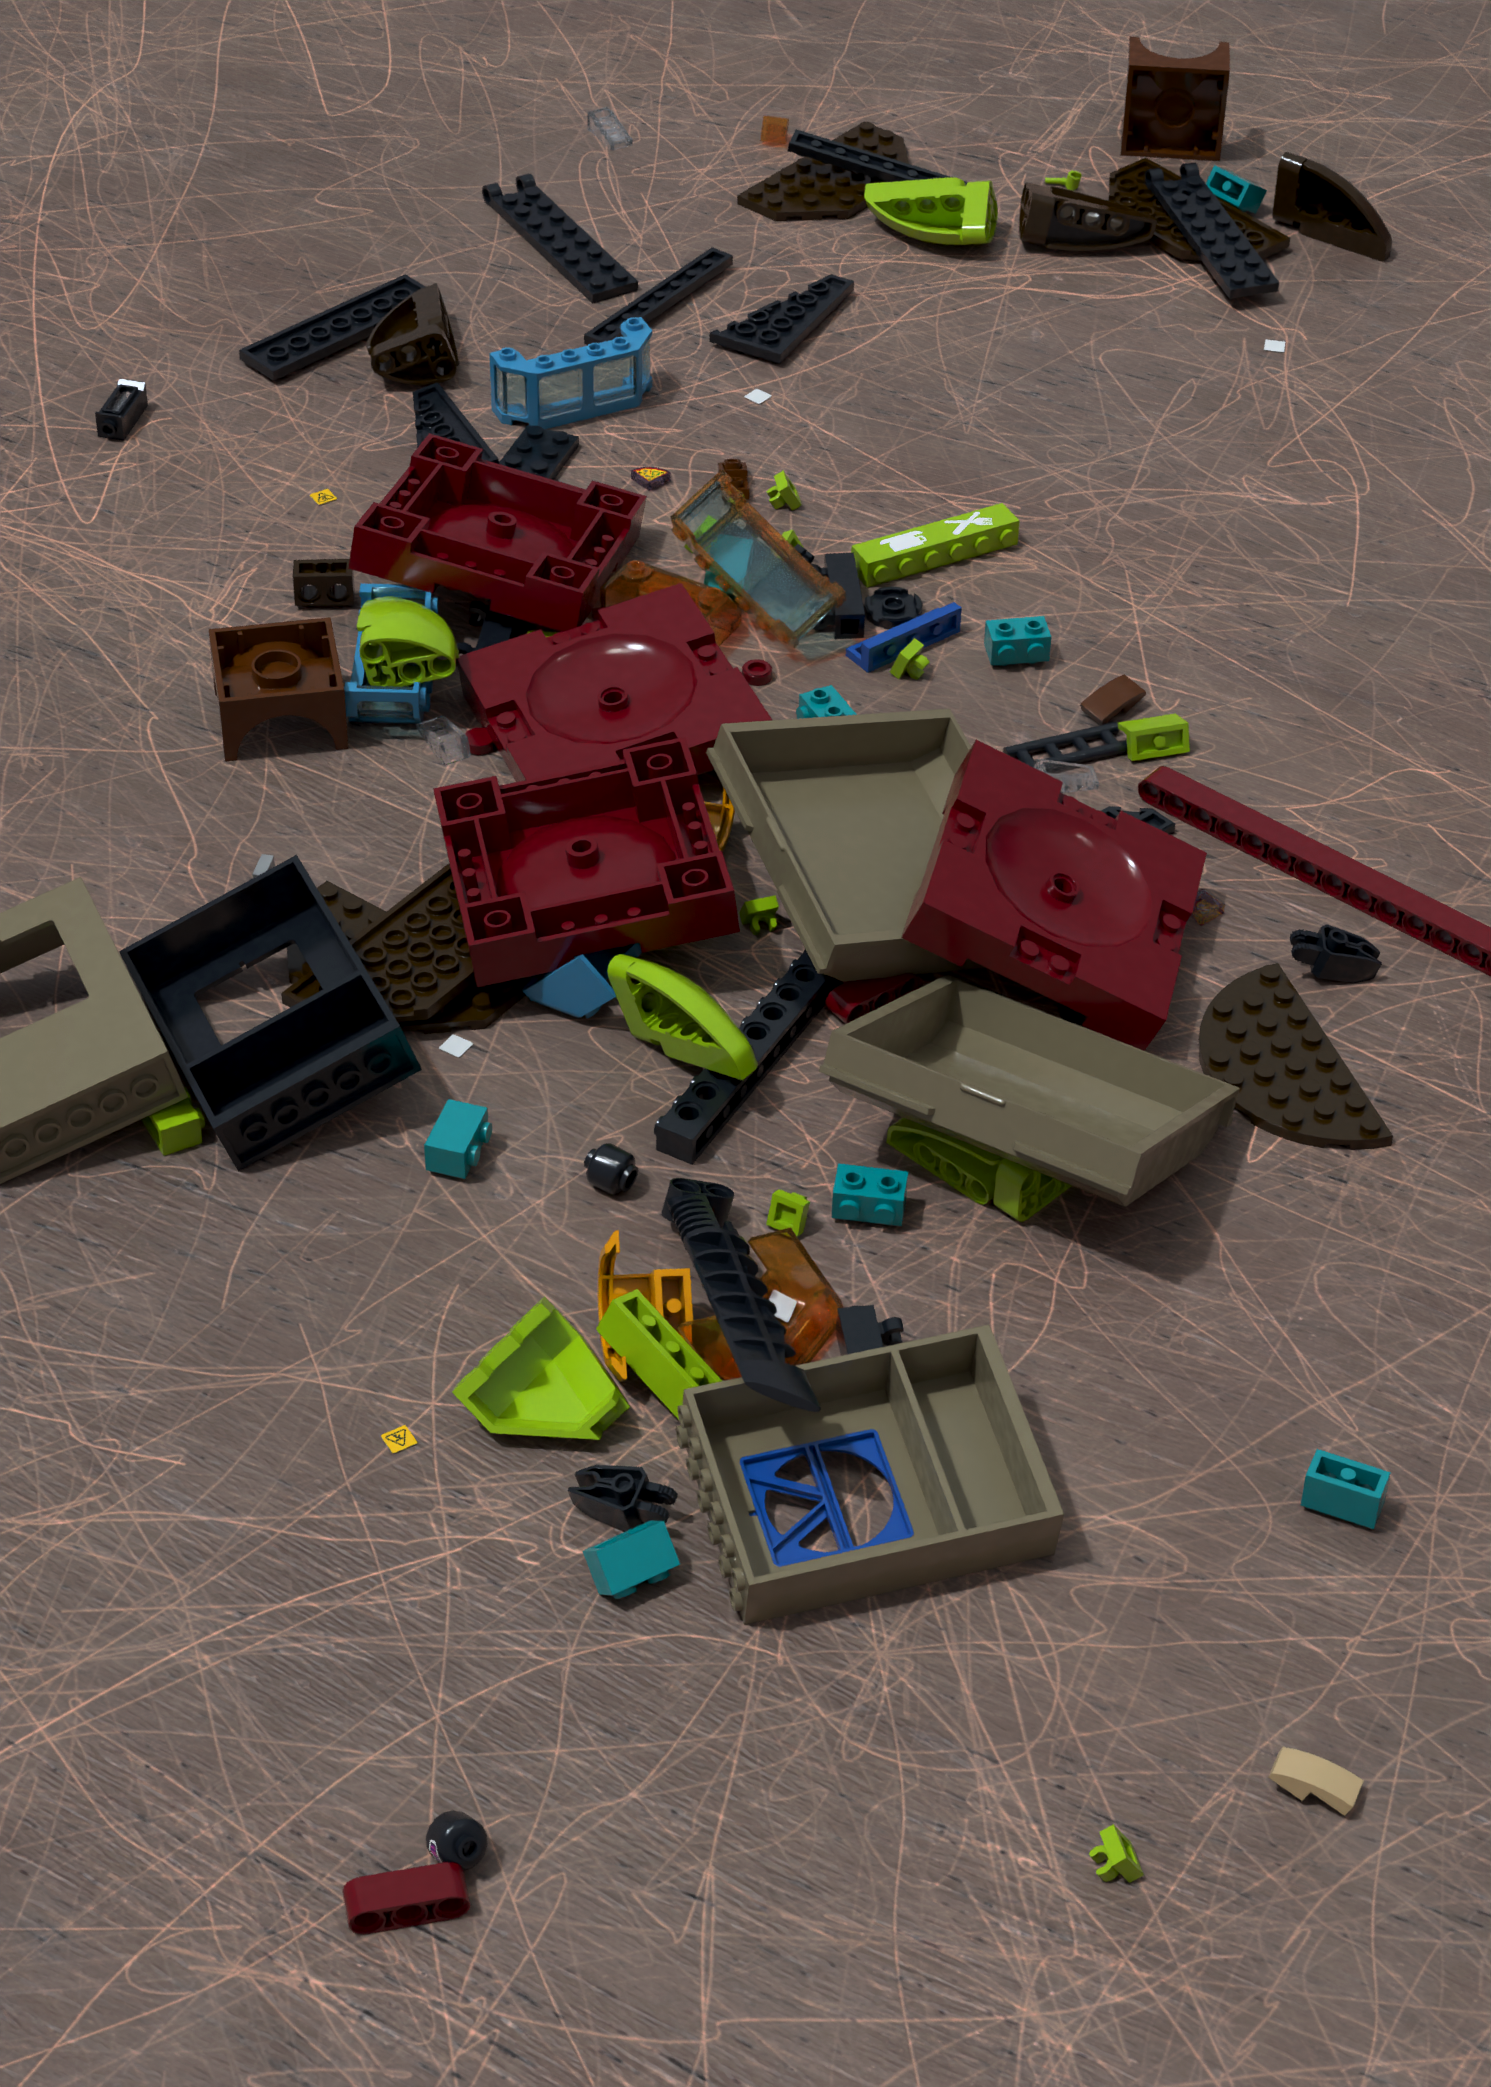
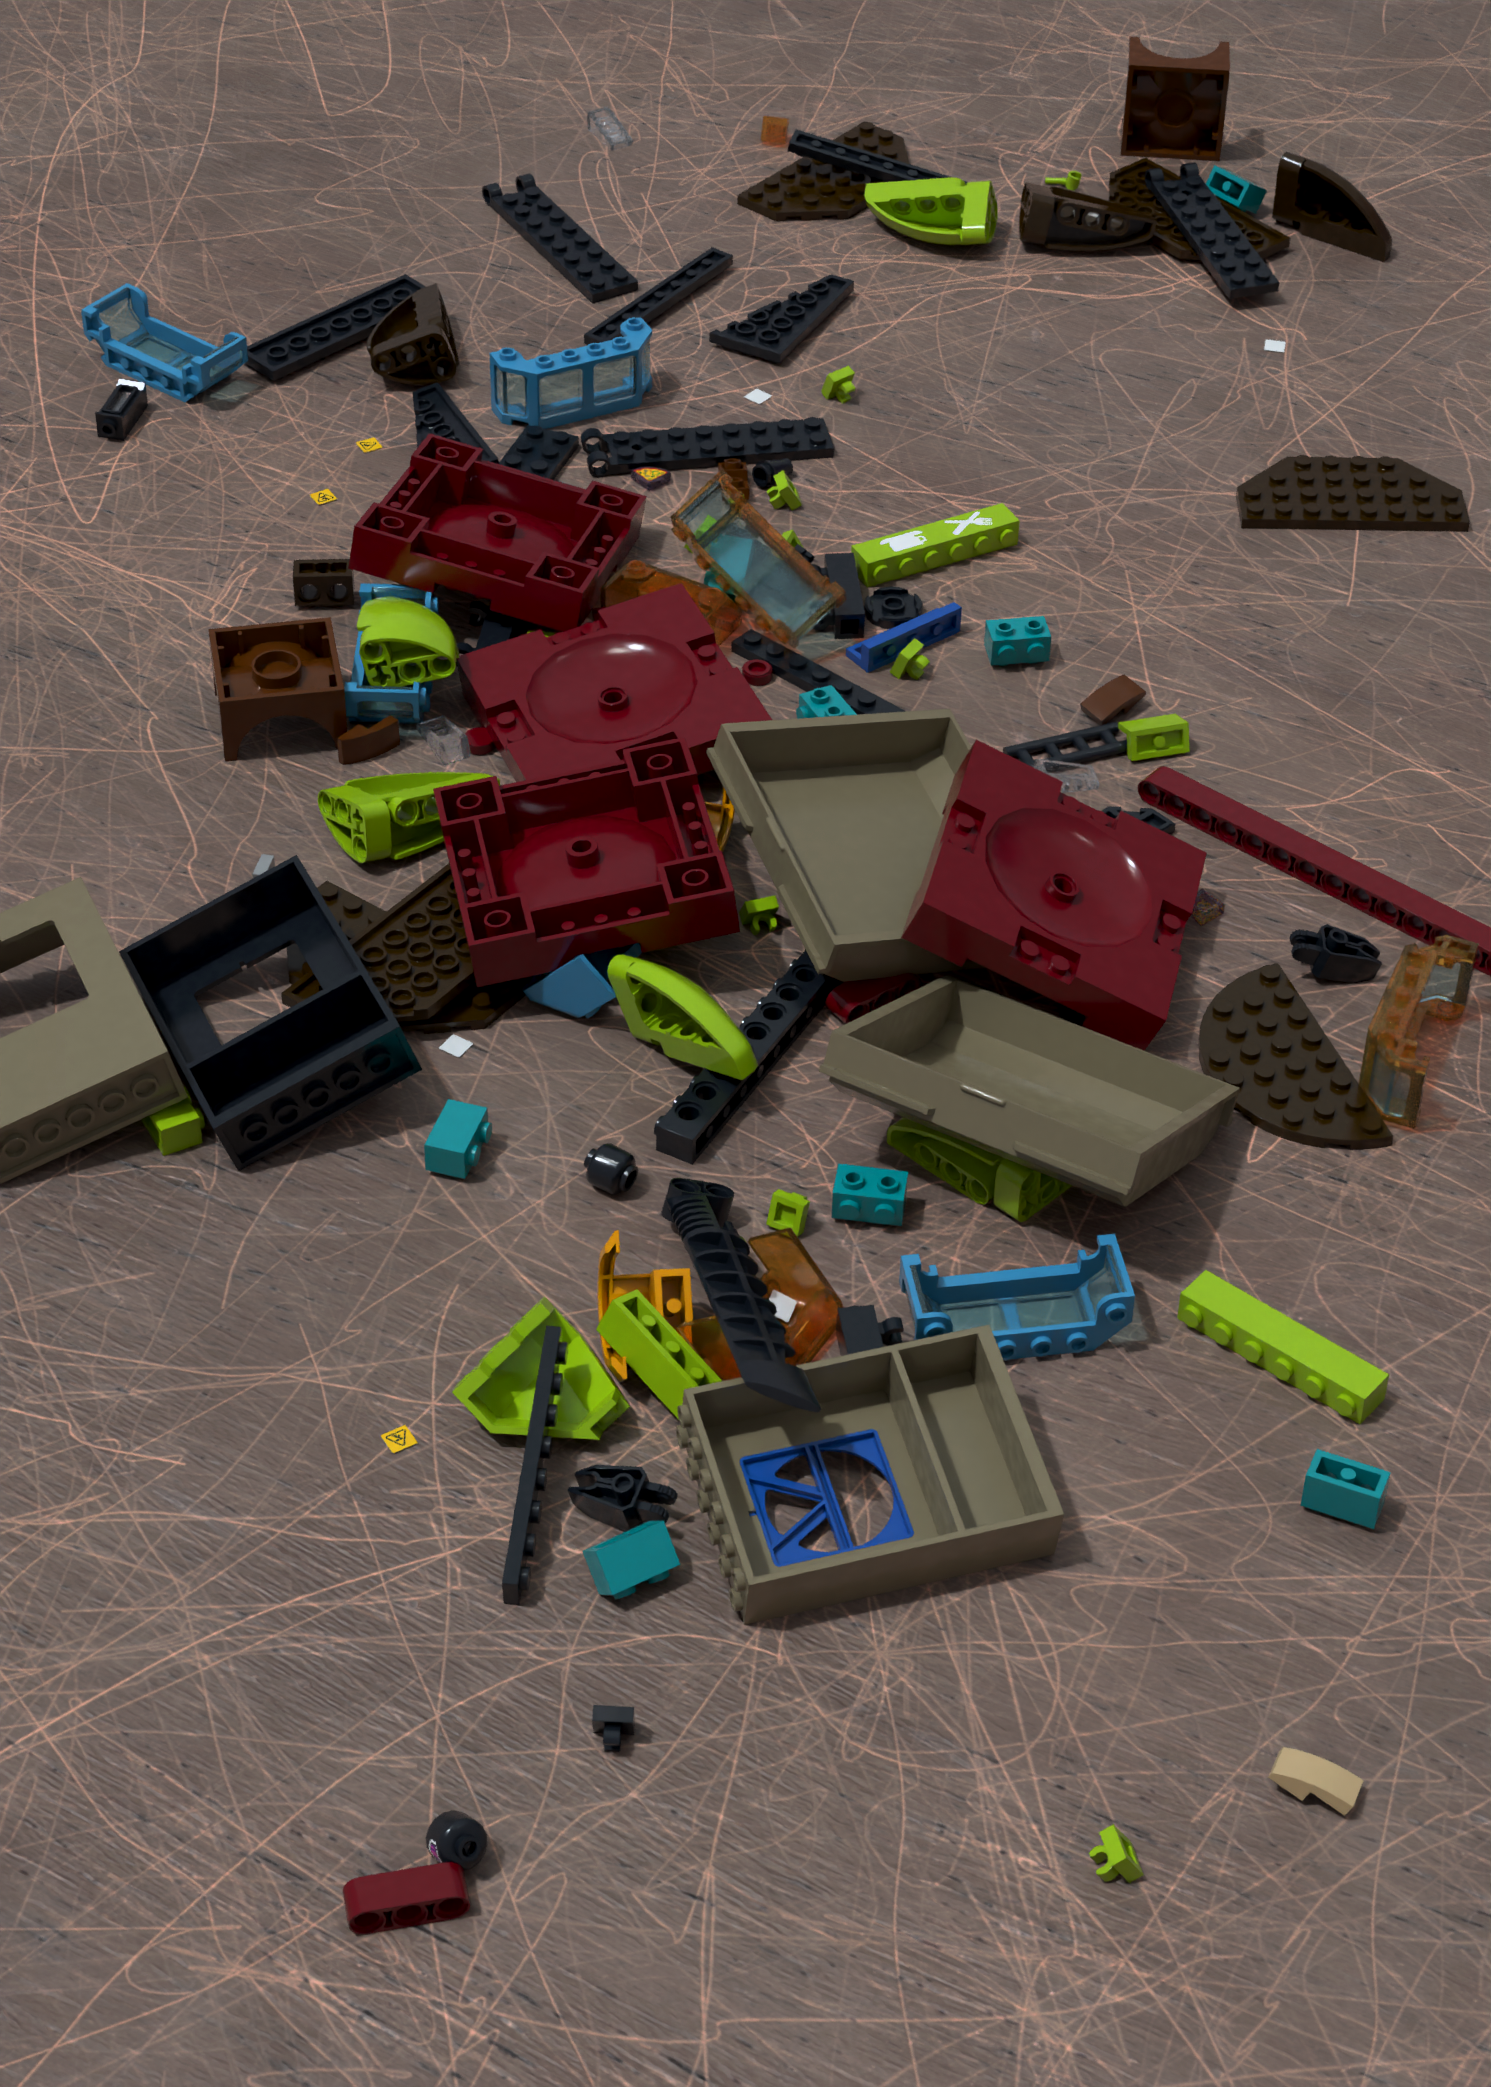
(155, 350): none -> dark azure windscreen
(364, 743): none -> reddish brown slope
(369, 445): none -> yellow sticker
(387, 813): none -> lime panel
(533, 1475): none -> black plate
(613, 1722): none -> black tile
(707, 445): none -> black hinge
(765, 470): none -> black cone
(806, 673): none -> black plate
(839, 384): none -> lime tile
(1027, 1308): none -> dark azure windscreen
(1283, 1346): none -> lime brick
(1350, 496): none -> dark brown plate
(1424, 983): none -> clear orange windscreen

